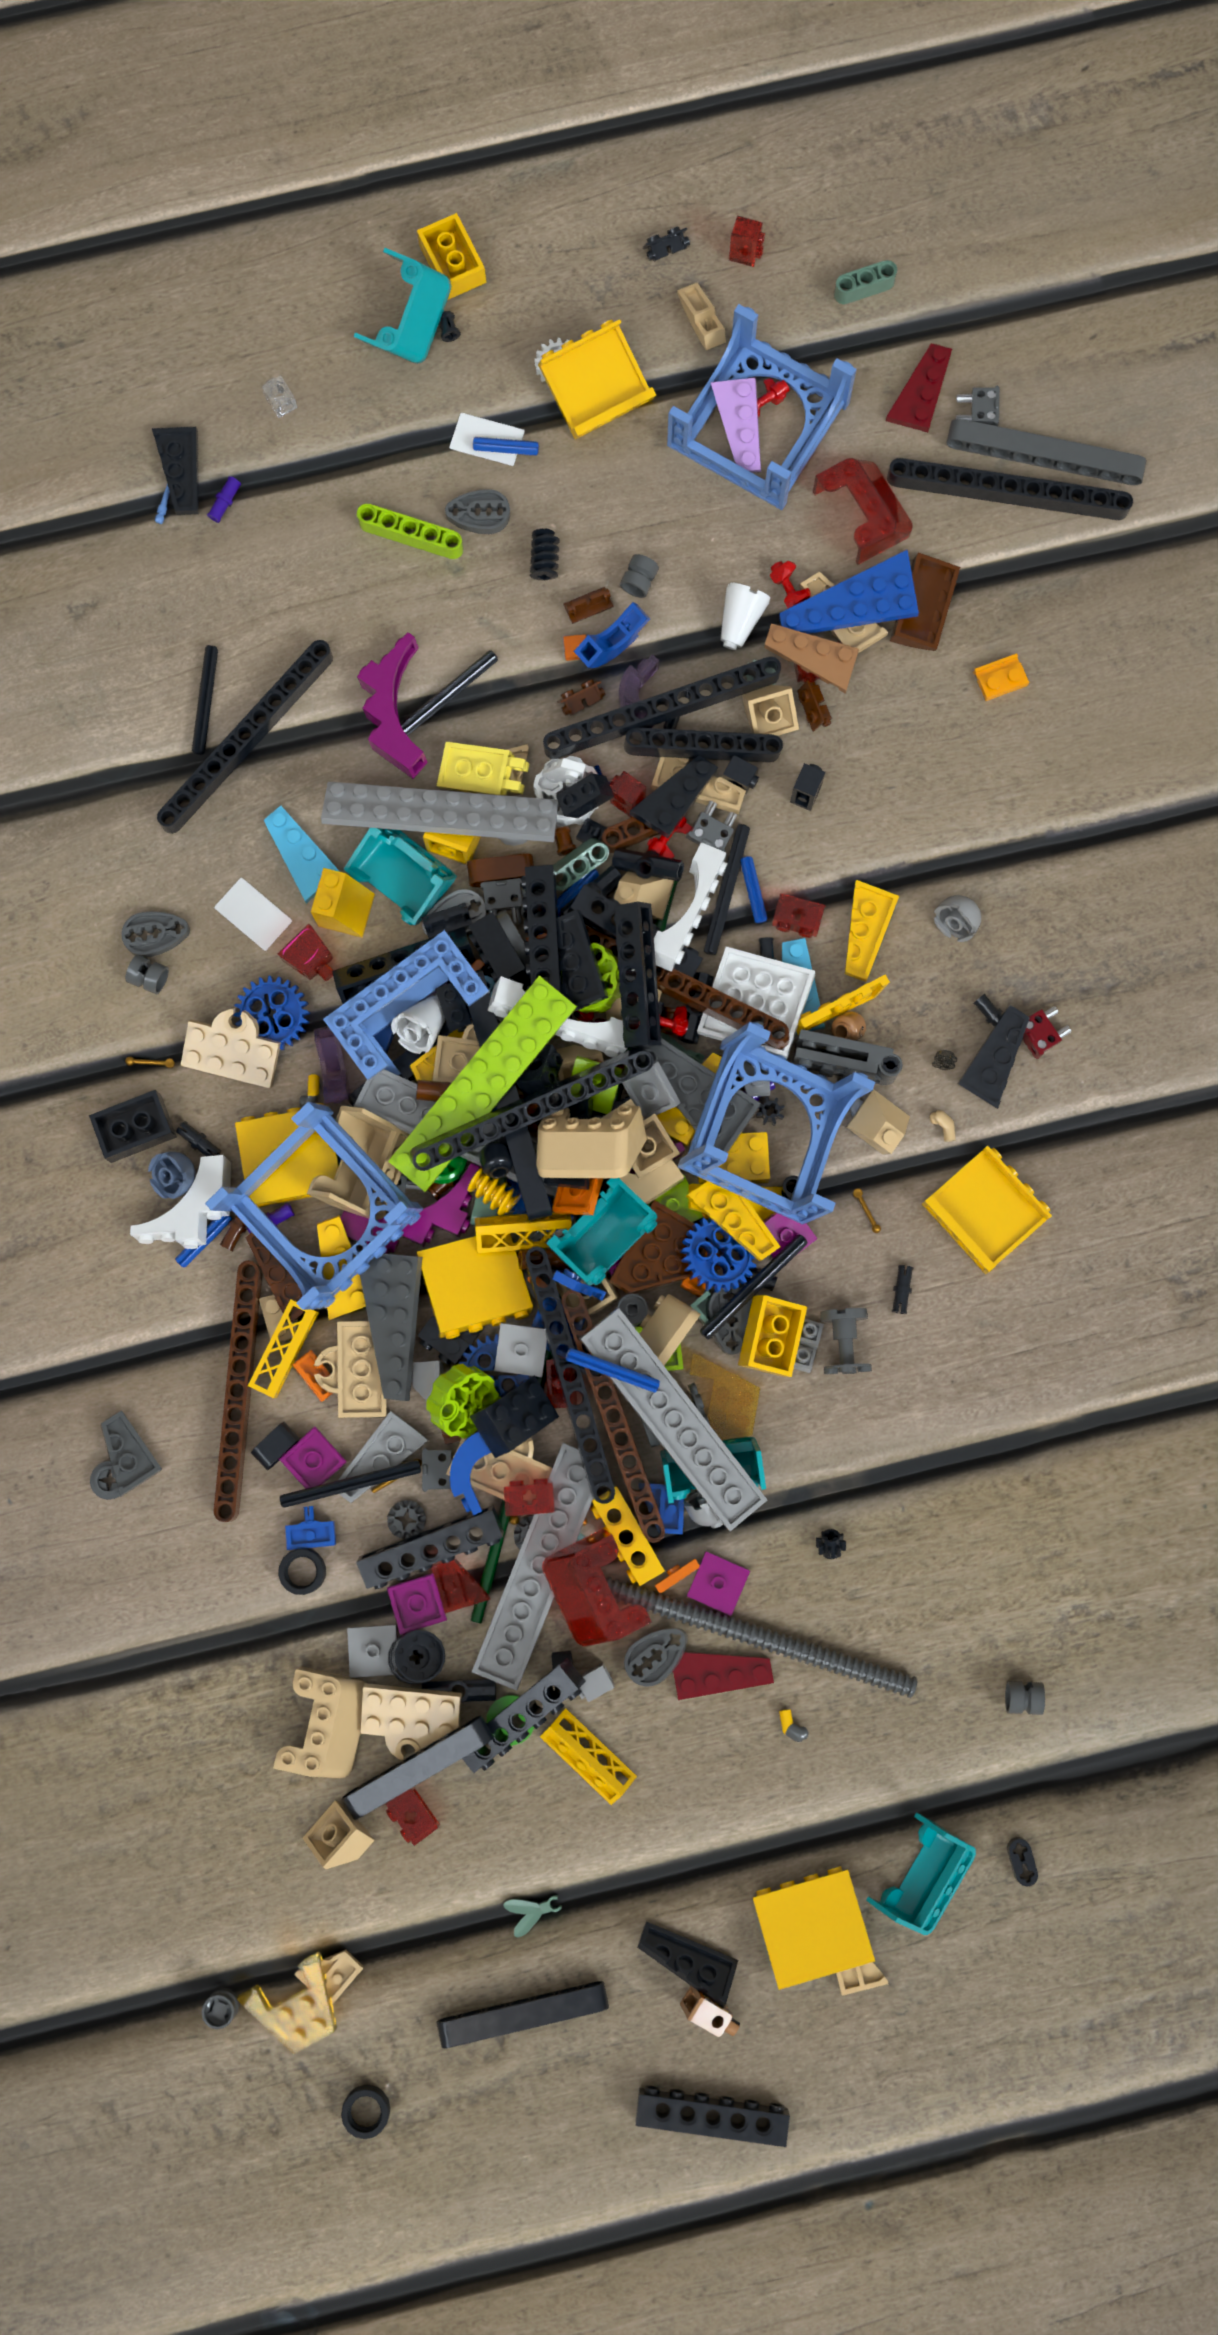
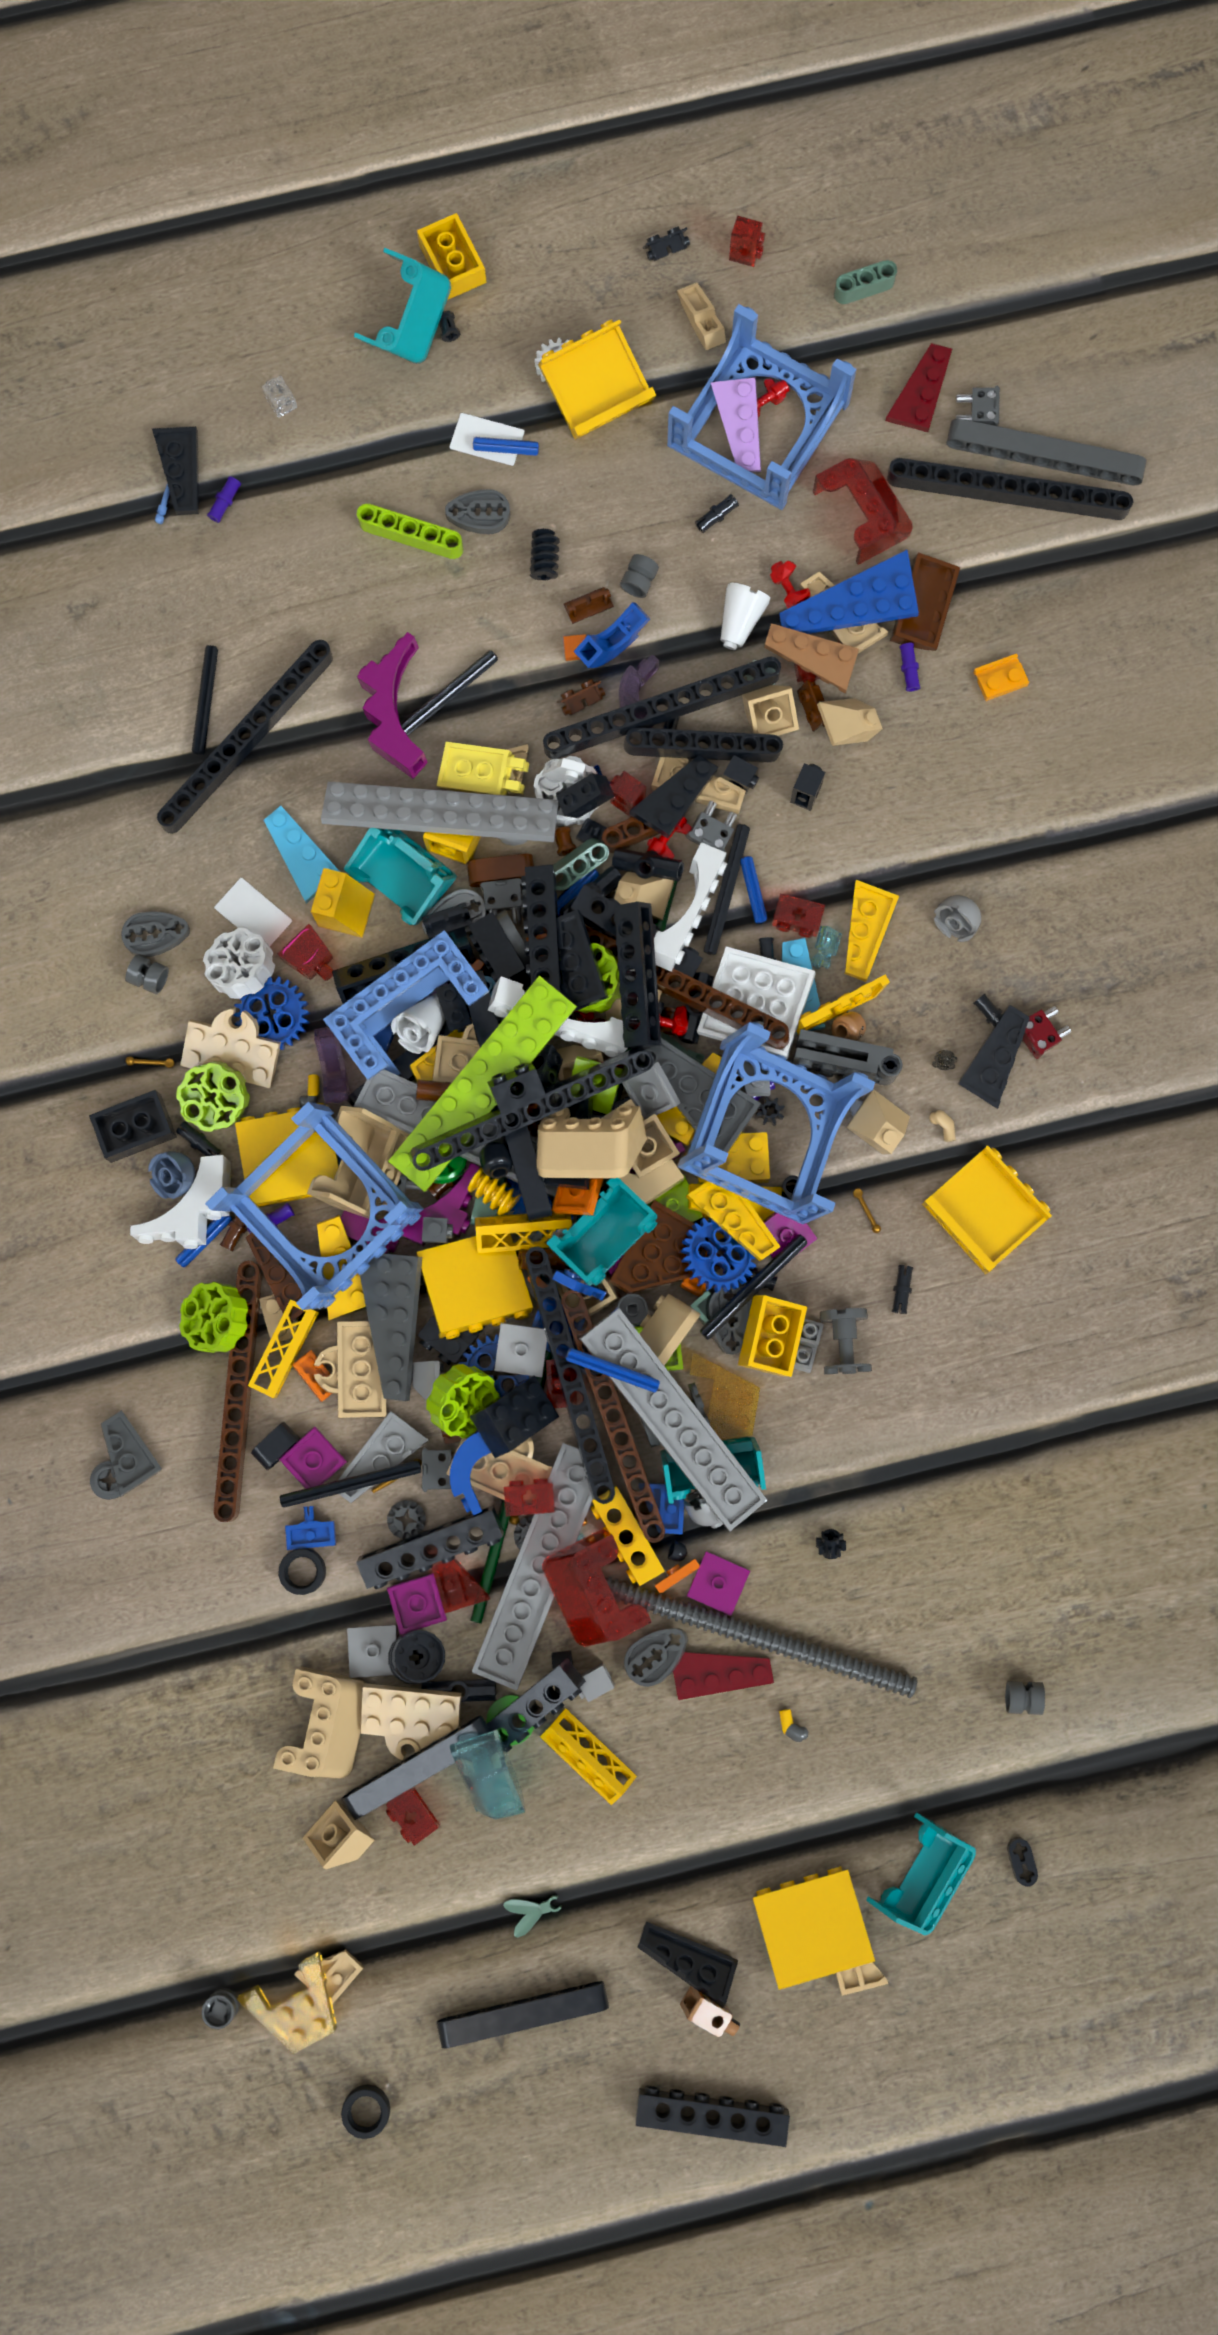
(208, 1108): none -> lime connector
(213, 1317): none -> lime connector
(224, 969): none -> white connector
(436, 1230): none -> dark grey brick
(489, 1776): none -> clear light blue windscreen
(530, 1087): none -> black brick
(677, 1551): none -> black hinge
(716, 513): none -> black pin
(827, 944): none -> clear light blue plate
(849, 721): none -> tan slope
(909, 667): none -> dark purple pin

